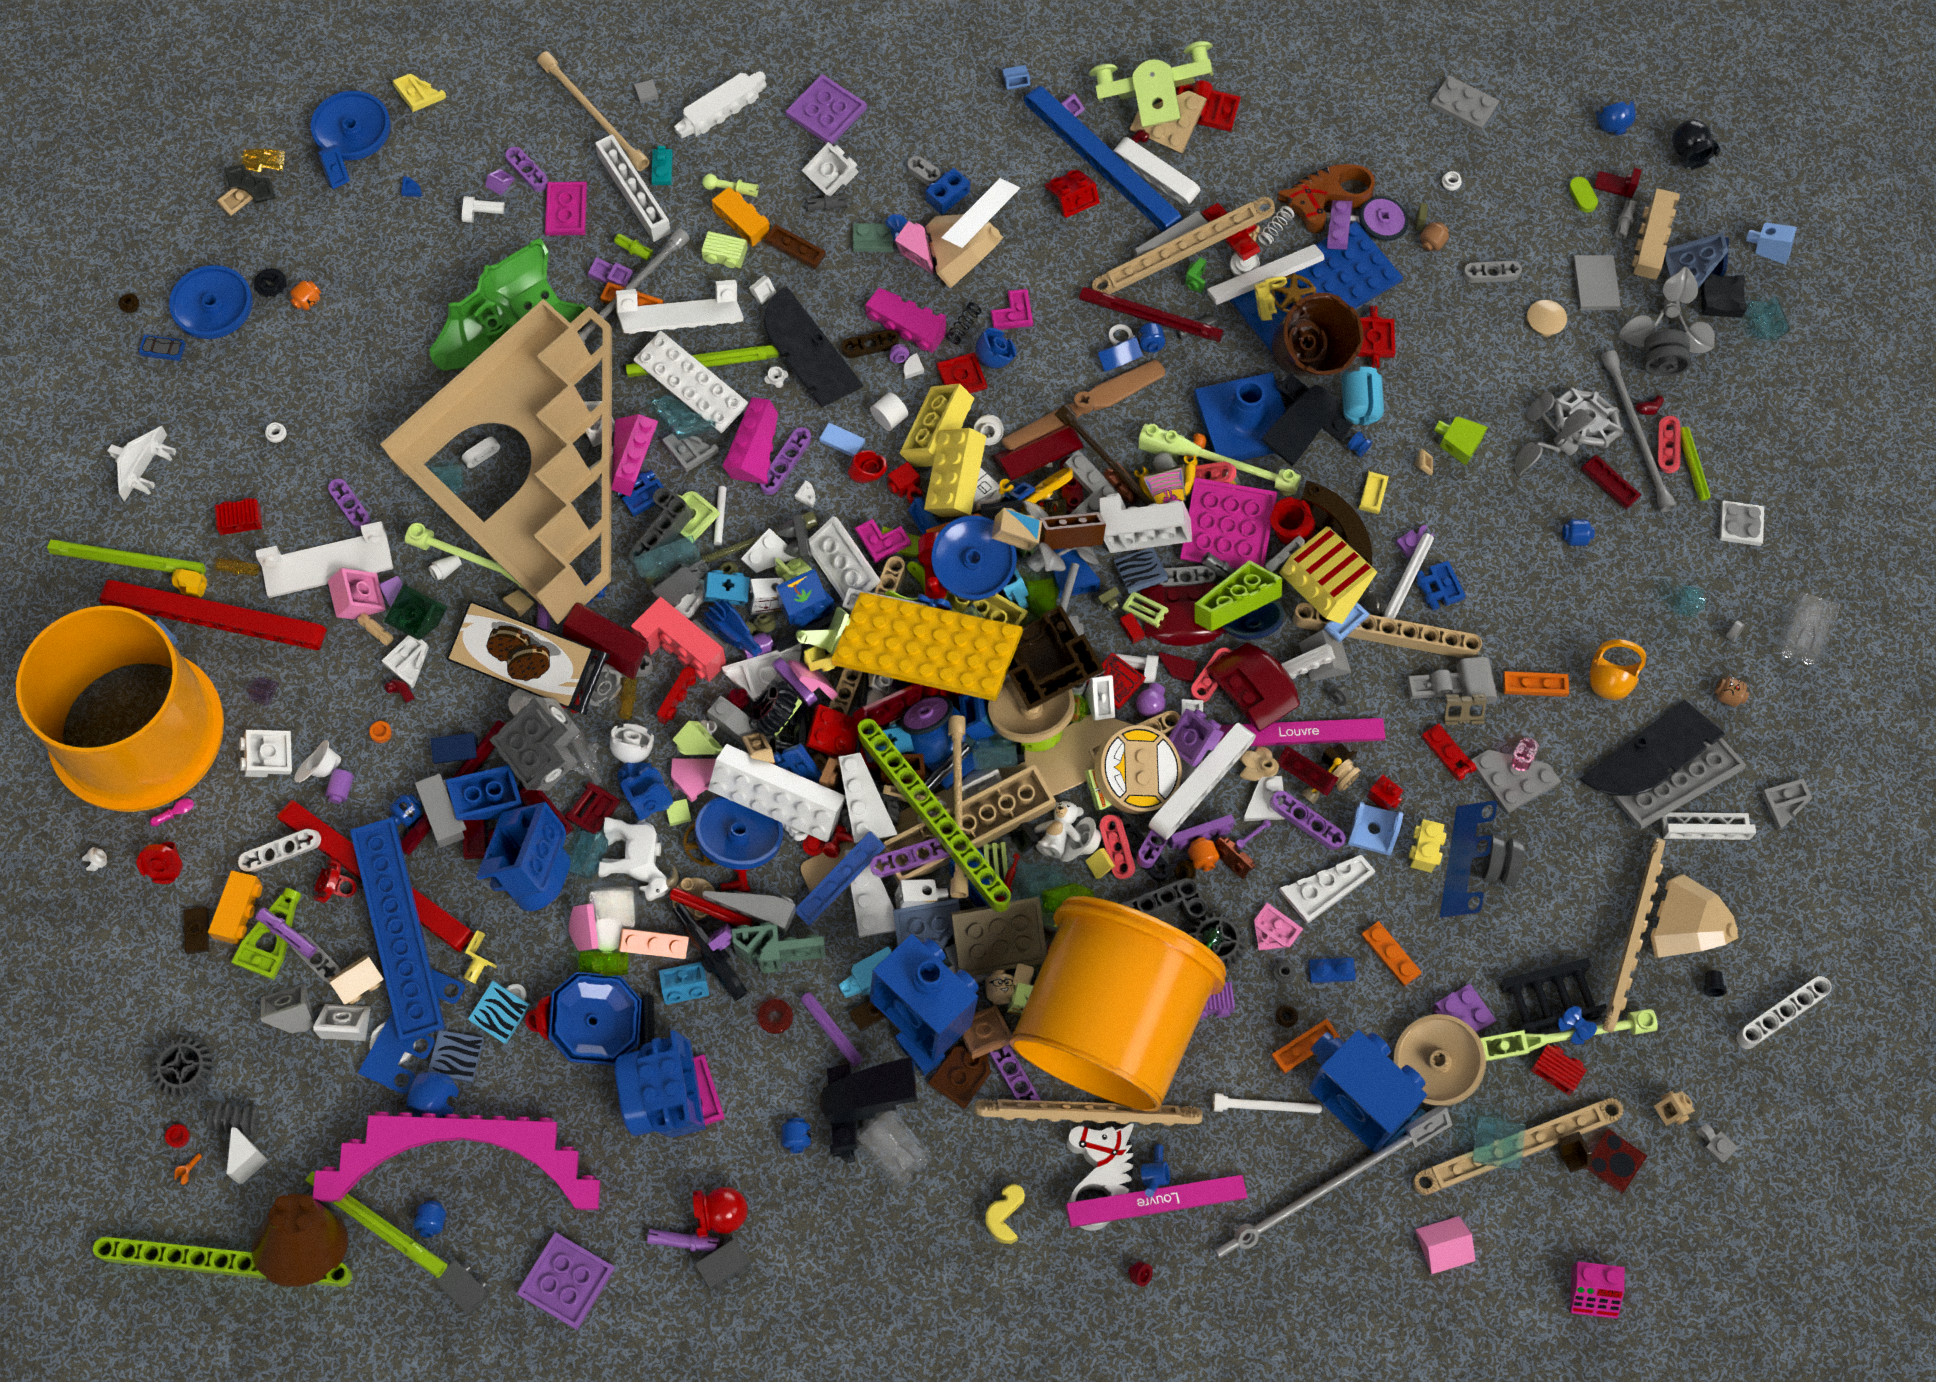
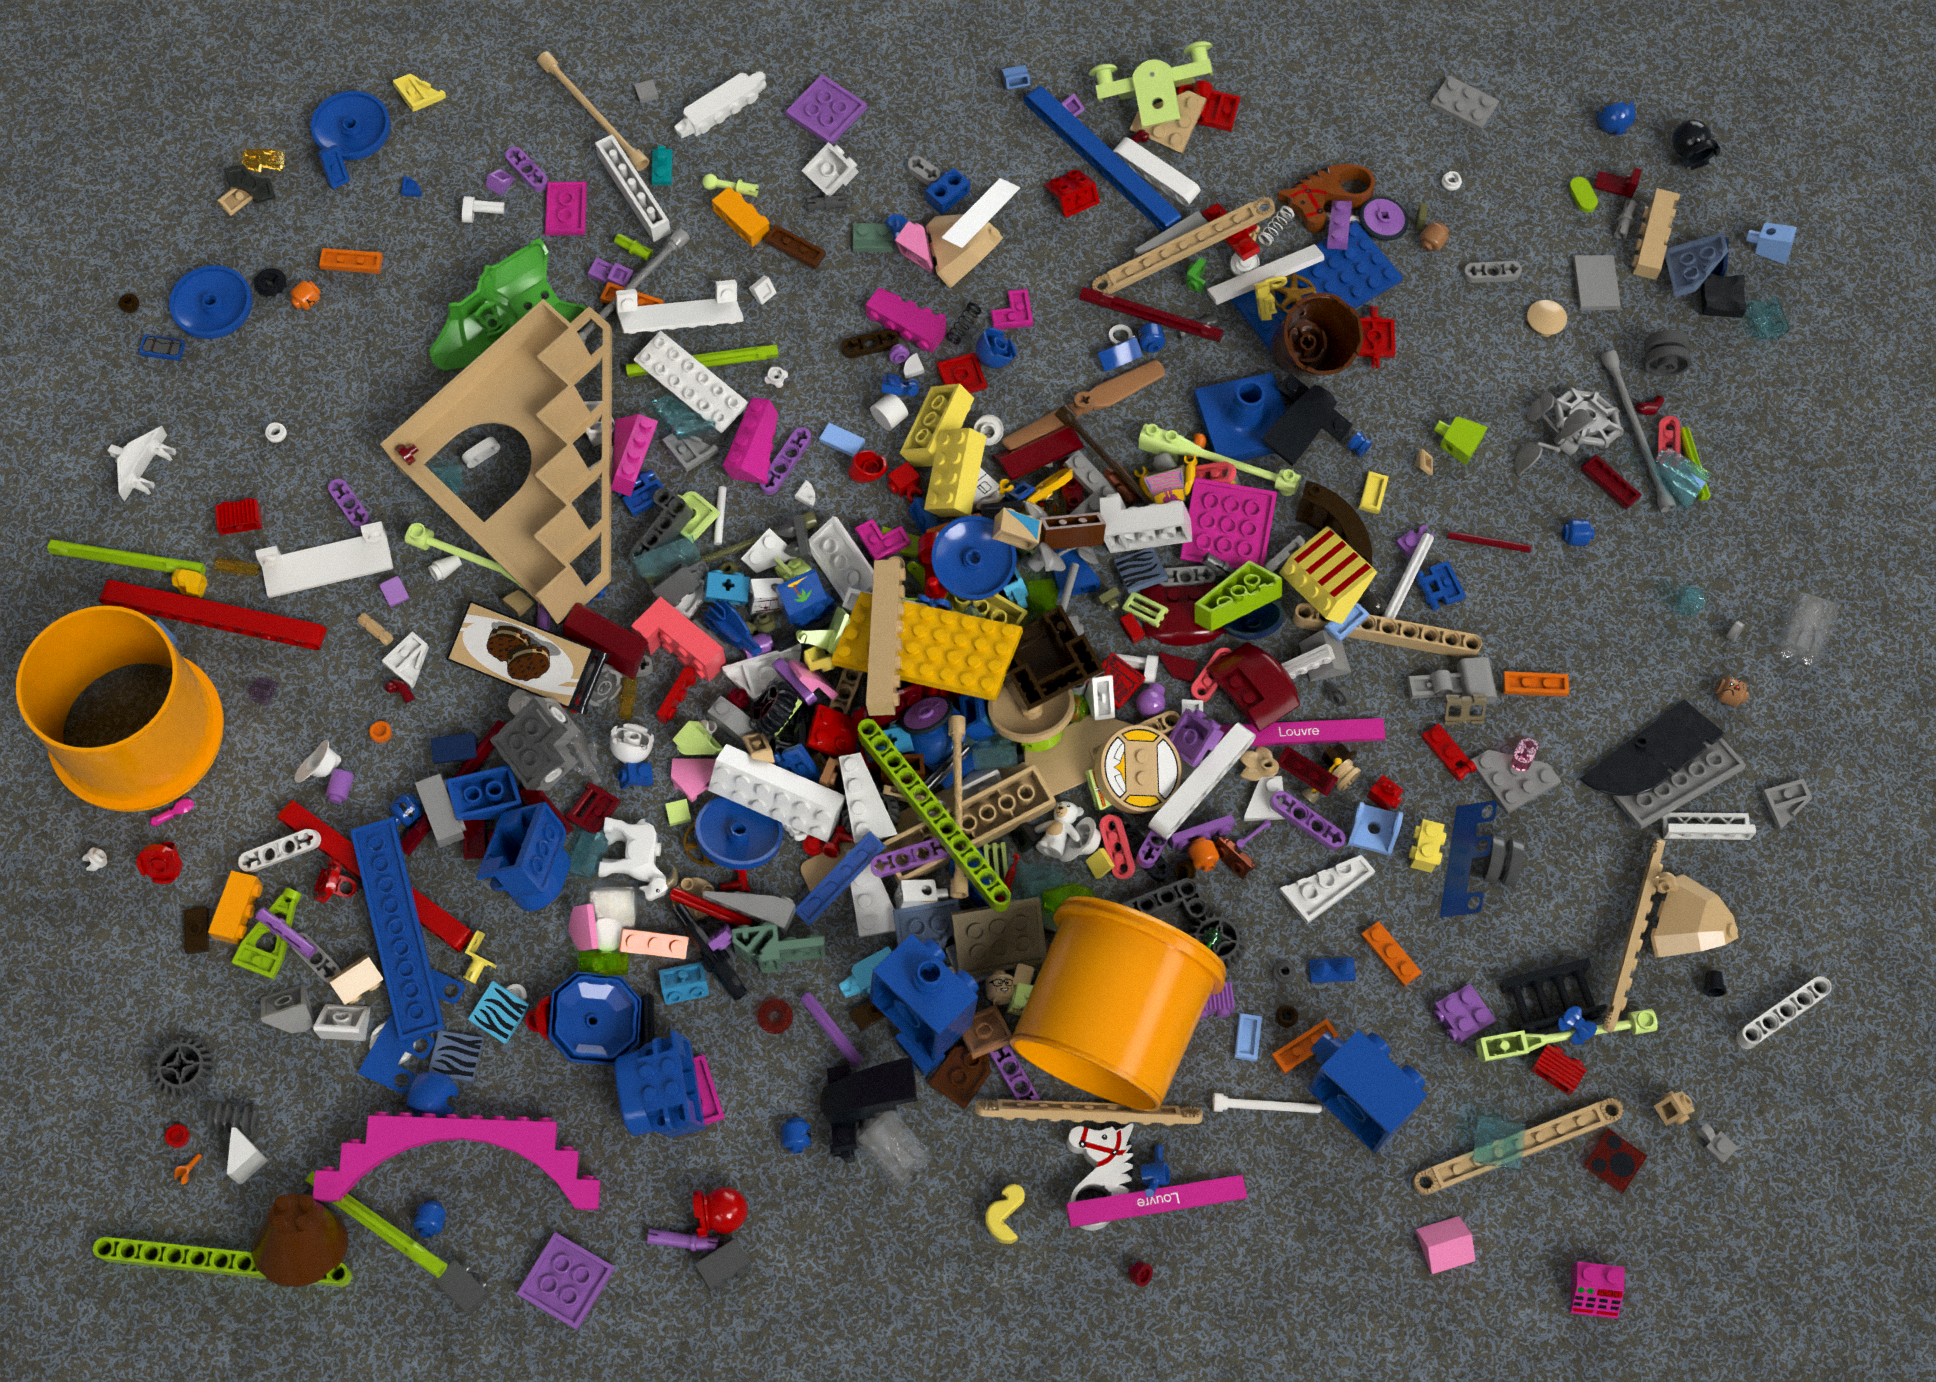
(265, 753): white plate -> none
(351, 260): none -> orange plate
(355, 593): bright pink slope -> none
(407, 453): none -> dark red tile
(415, 612): clear green slope -> none
(647, 793): blue piece -> none
(724, 250): yellowish green brick -> none
(809, 350): black door -> none
(884, 637): none -> tan brick
(894, 385): none -> blue plate
(1248, 1037): none -> light blue tile
(1275, 929): bright pink slope -> none
(1291, 519): red tile -> none
(1362, 396): medium azure cylinder -> none
(1417, 1133): light grey bar -> none
(1420, 1112): medium azure piece -> none
(1445, 1055): tan dish -> none
(1489, 541): none -> dark red bar
(1574, 1152): dark brown panel -> none
(1614, 680): light orange piece -> none
(1665, 882): none -> tan plate
(1678, 288): light grey plant -> none
(1681, 476): none -> clear light blue slope
(1741, 523): piece -> none

